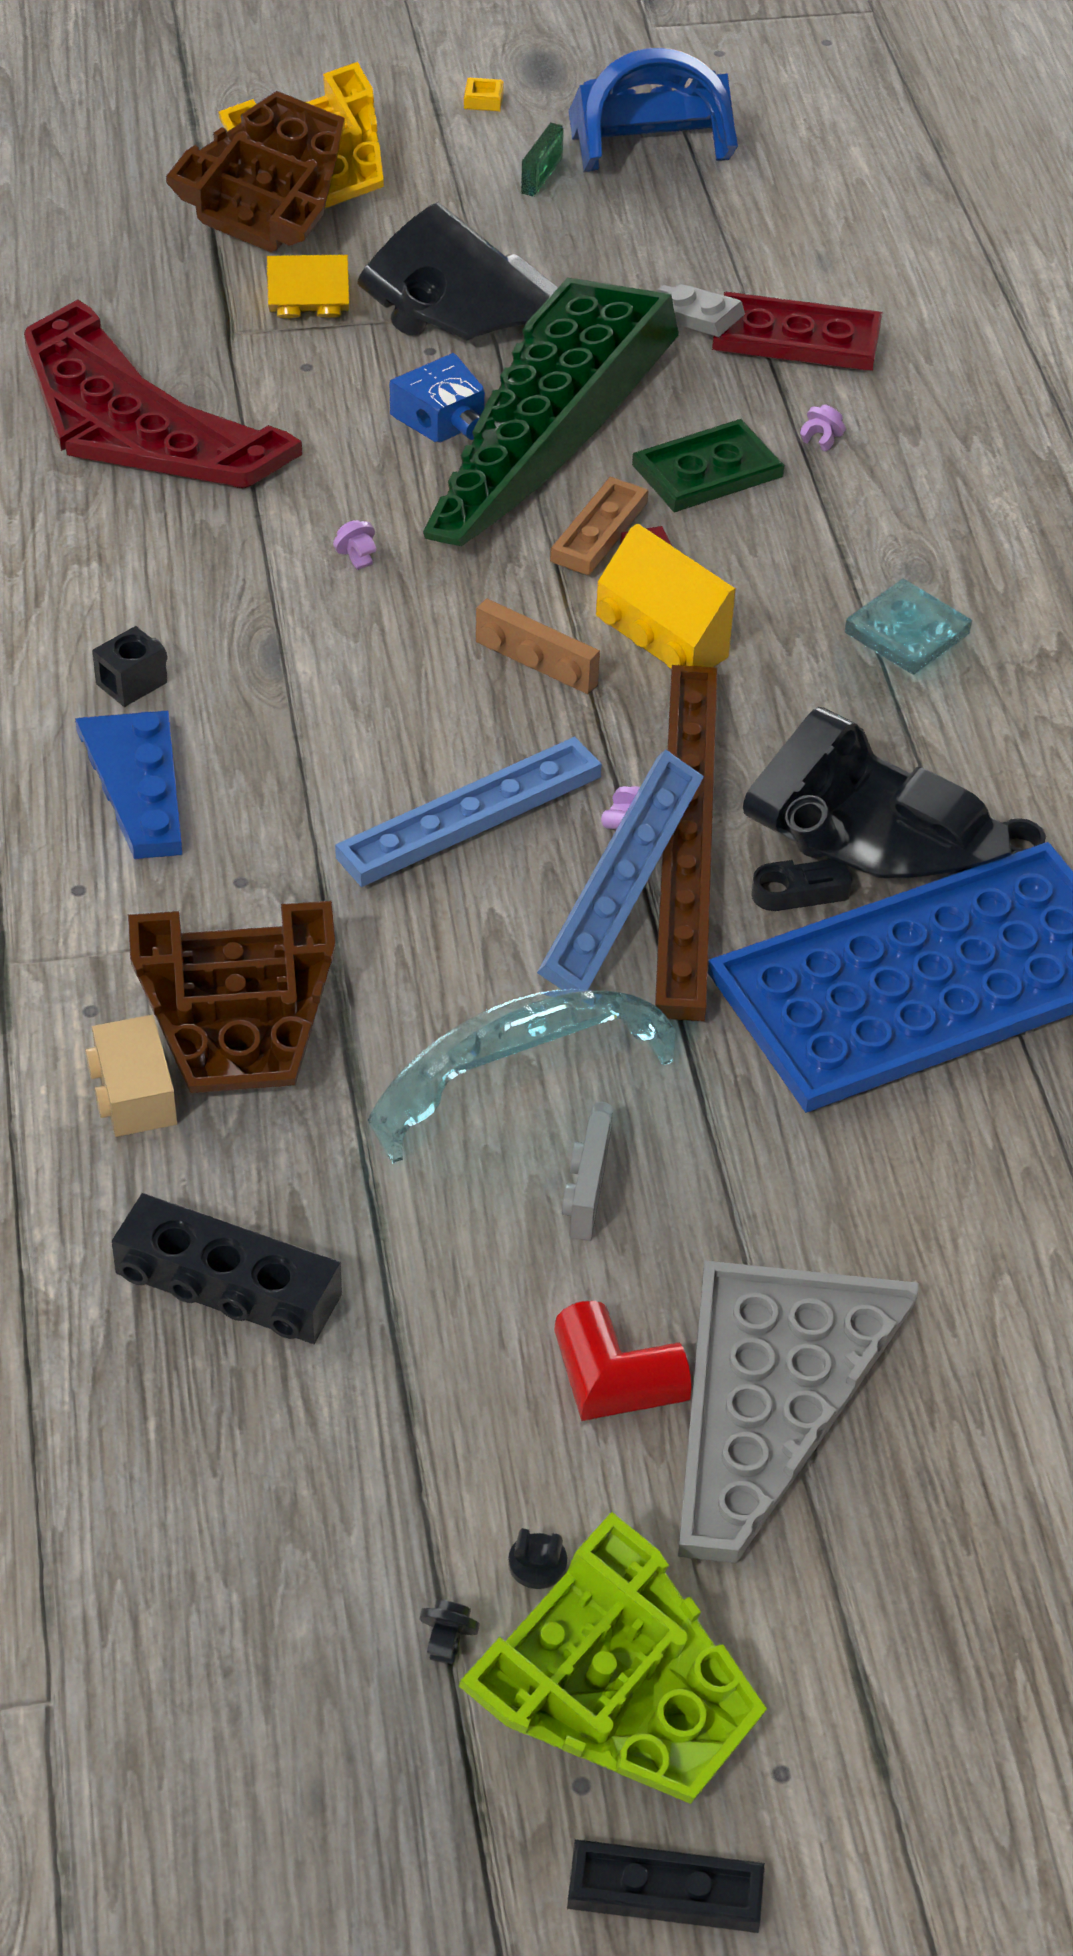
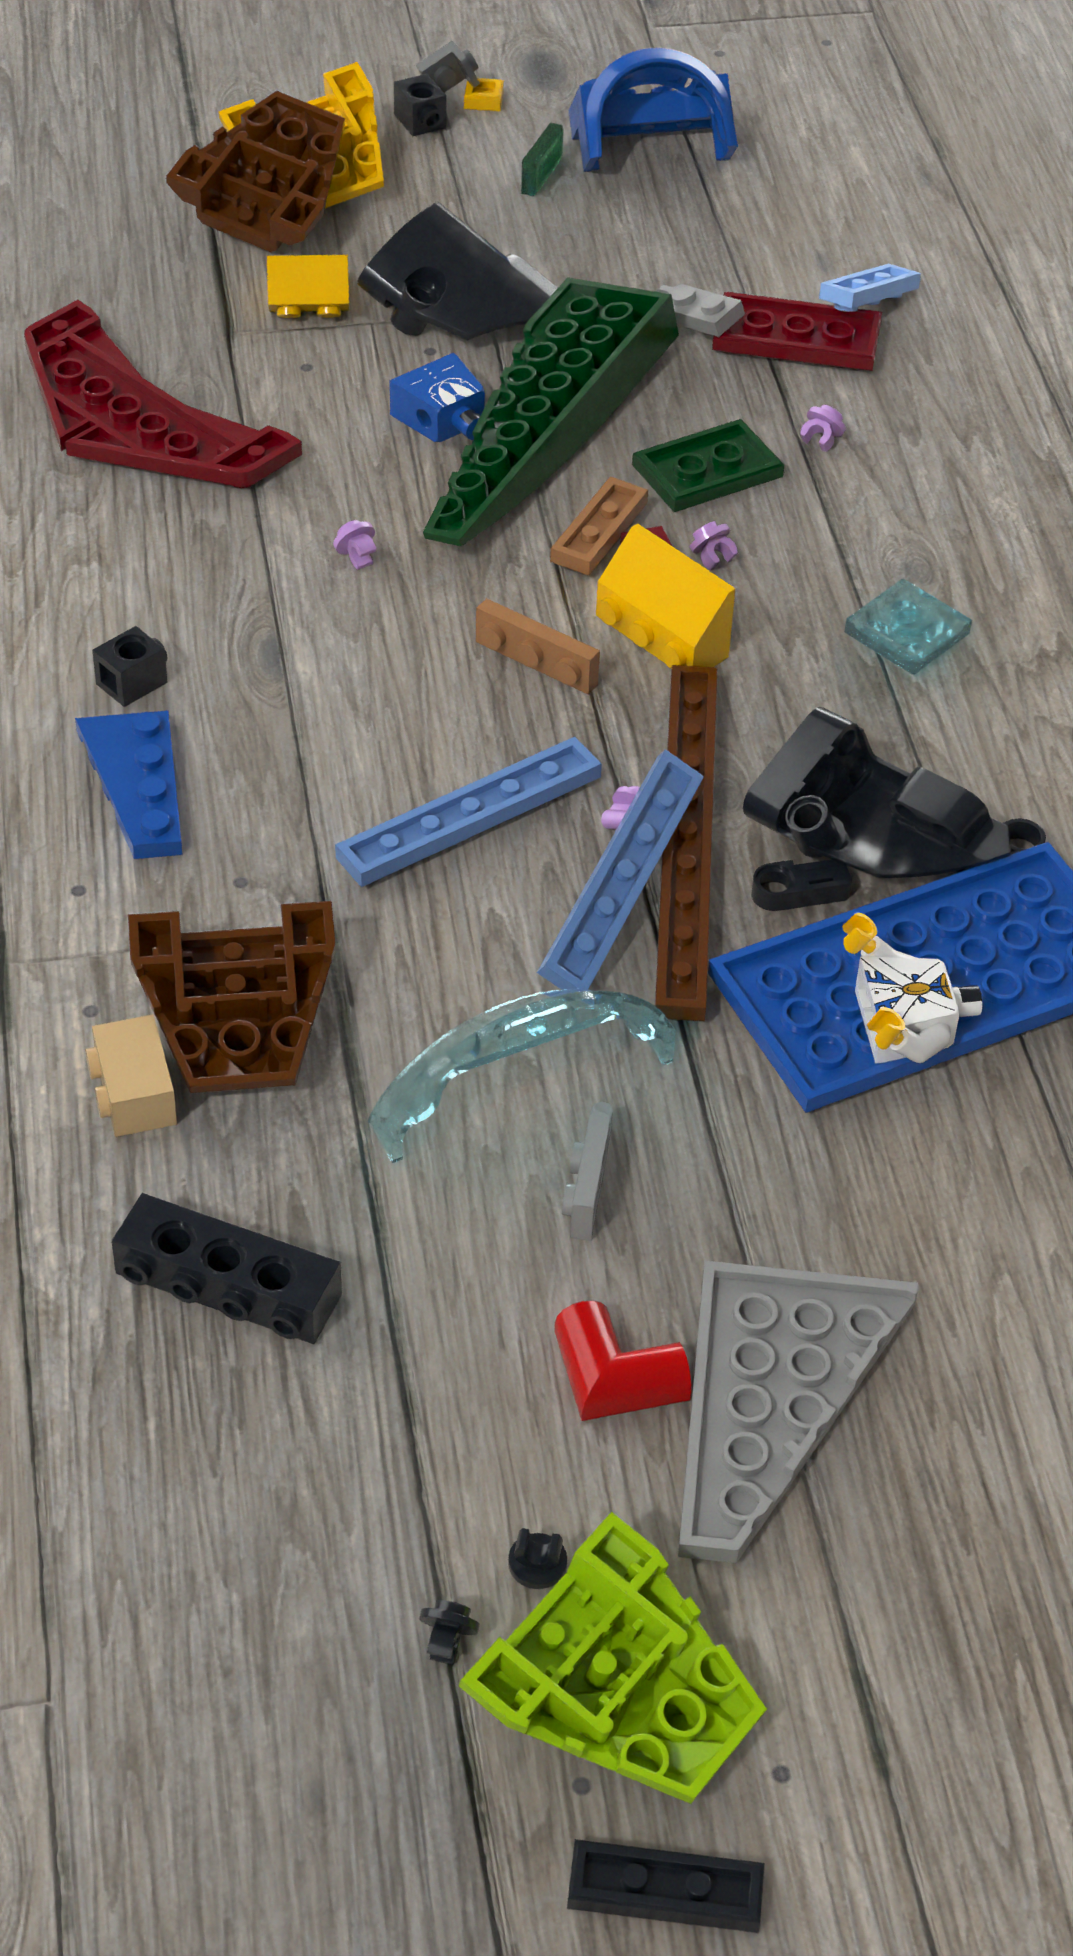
(420, 105): none -> black brick
(449, 67): none -> dark grey bracket
(711, 538): none -> lavender plate
(869, 287): none -> light blue plate
(905, 998): none -> torso

